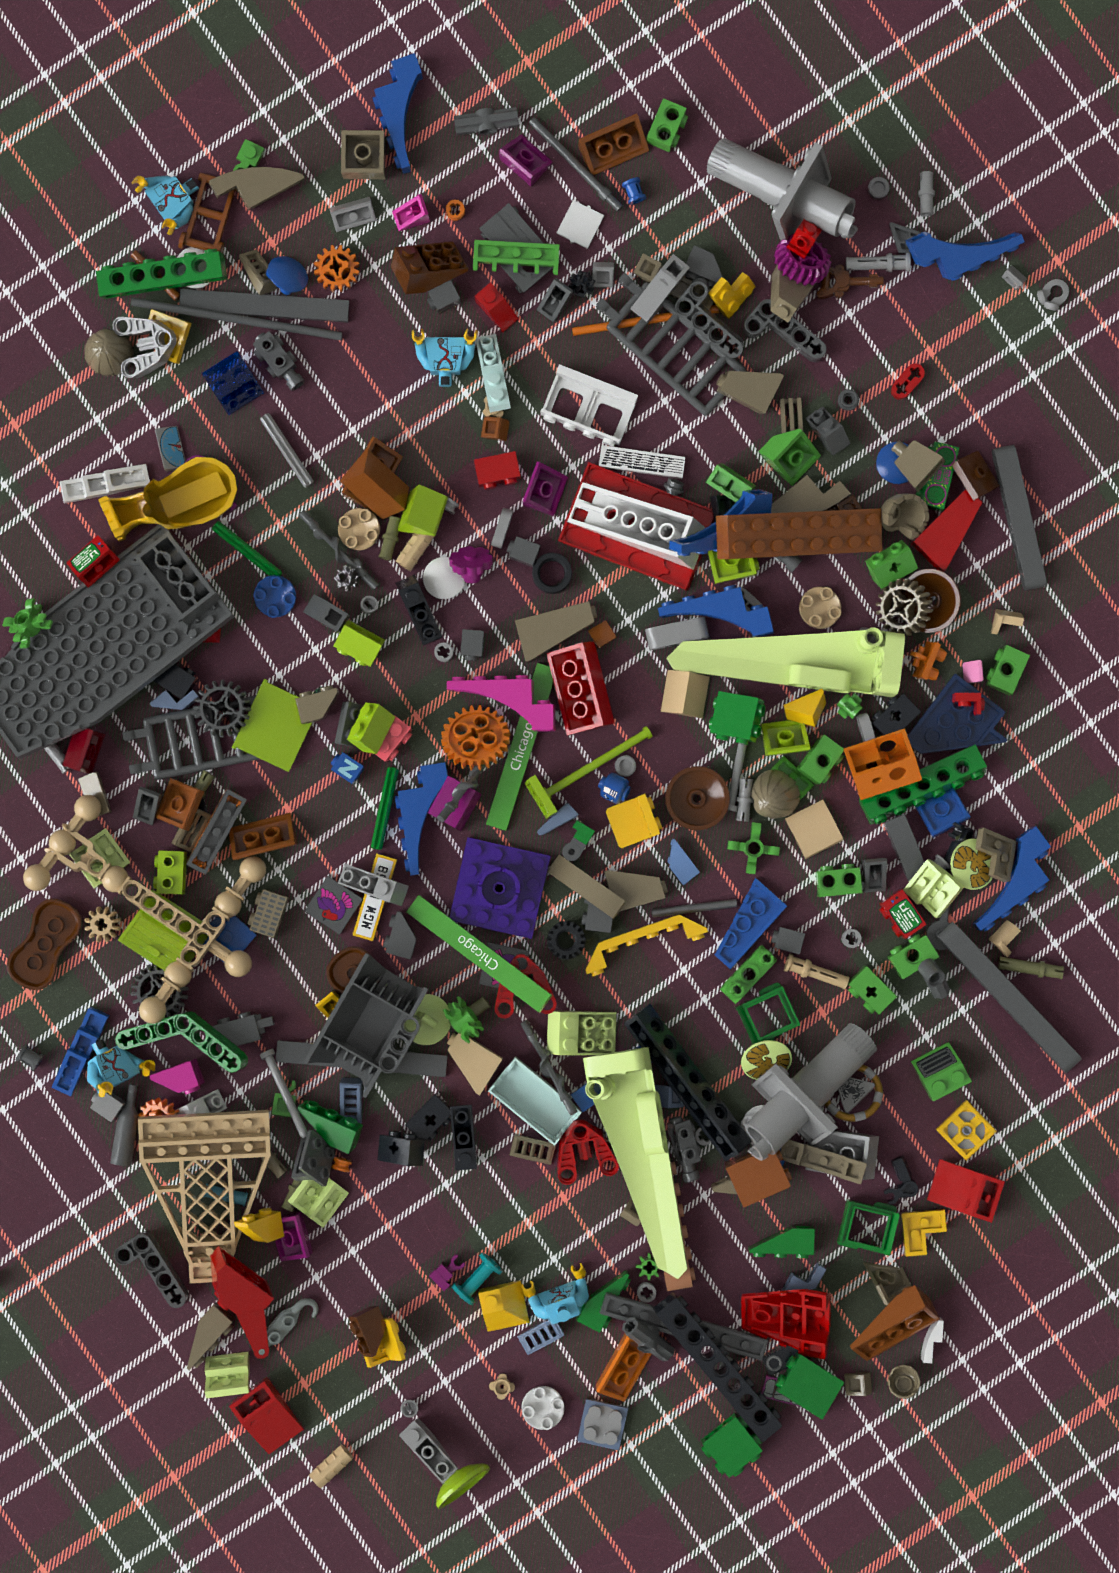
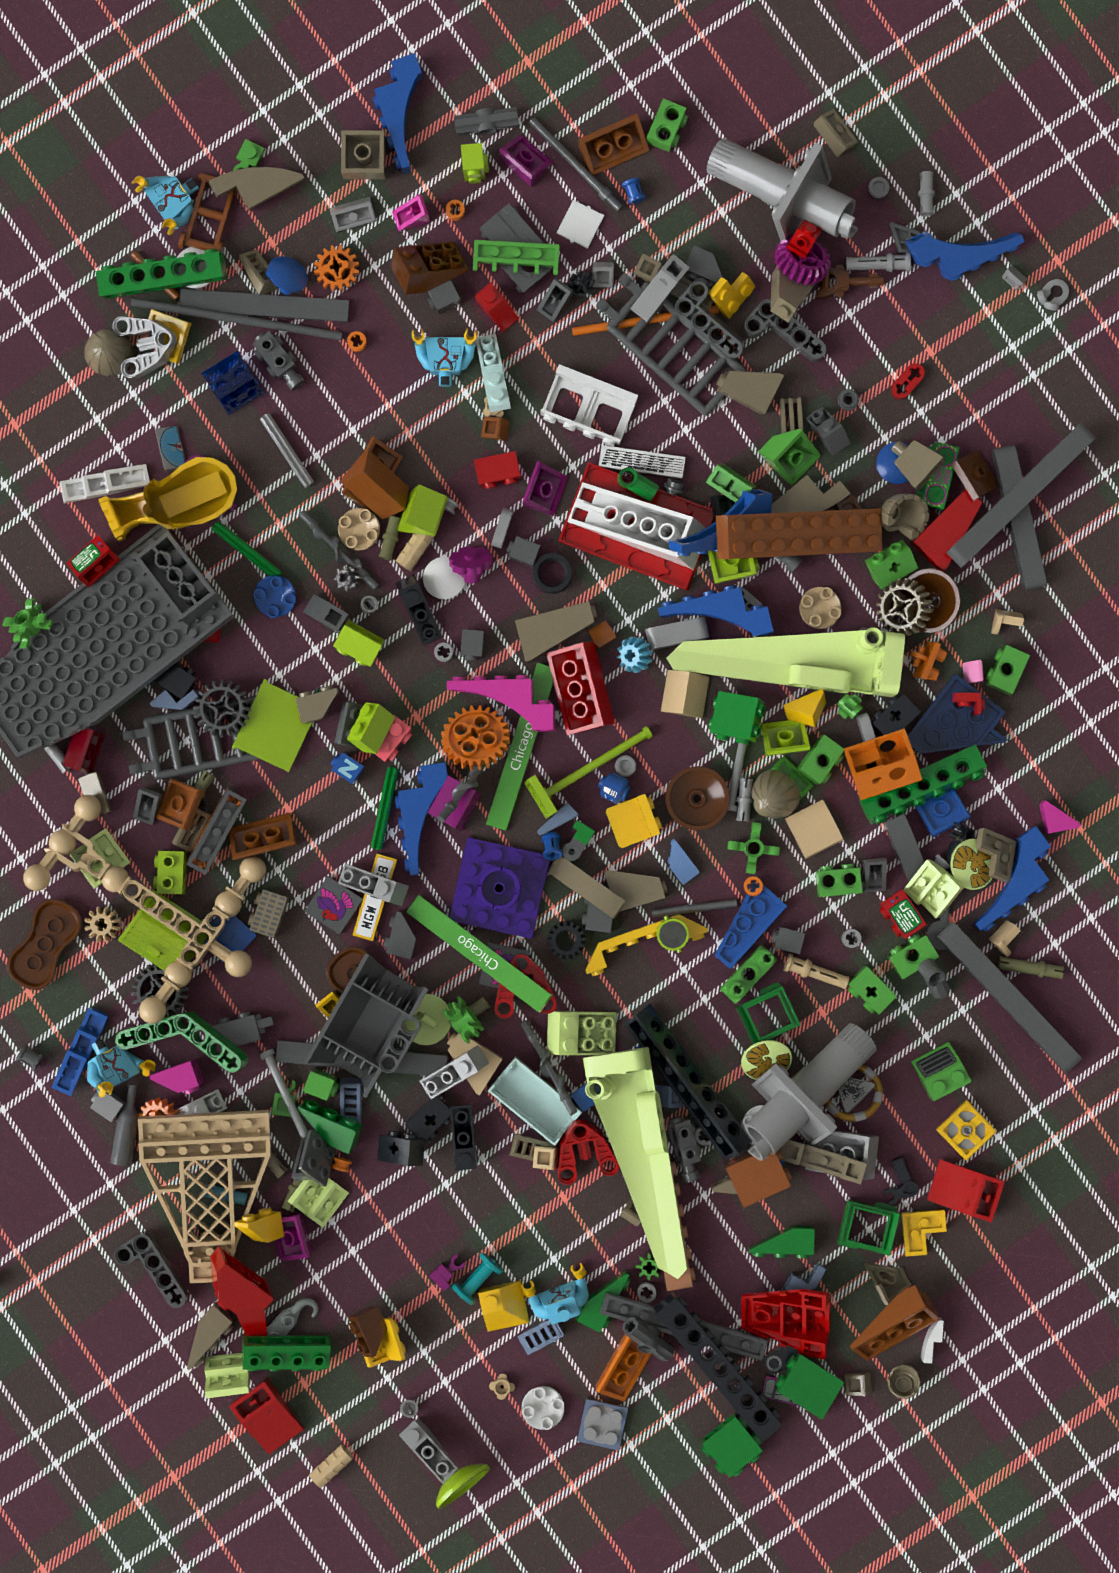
(285, 1353): none -> green brick
(321, 1084): none -> bright green brick
(351, 345): none -> orange bush
(454, 1072): none -> light grey slope
(474, 162): none -> lime brick
(545, 1157): none -> tan slope
(551, 846): none -> blue bush
(640, 485): none -> green piece
(640, 659): none -> medium azure gear
(672, 934): none -> pearl dark grey piece
(748, 882): none -> orange bush
(835, 132): none -> dark tan slope
(1021, 494): none -> dark grey beam
(1055, 820): none -> dark pink slope

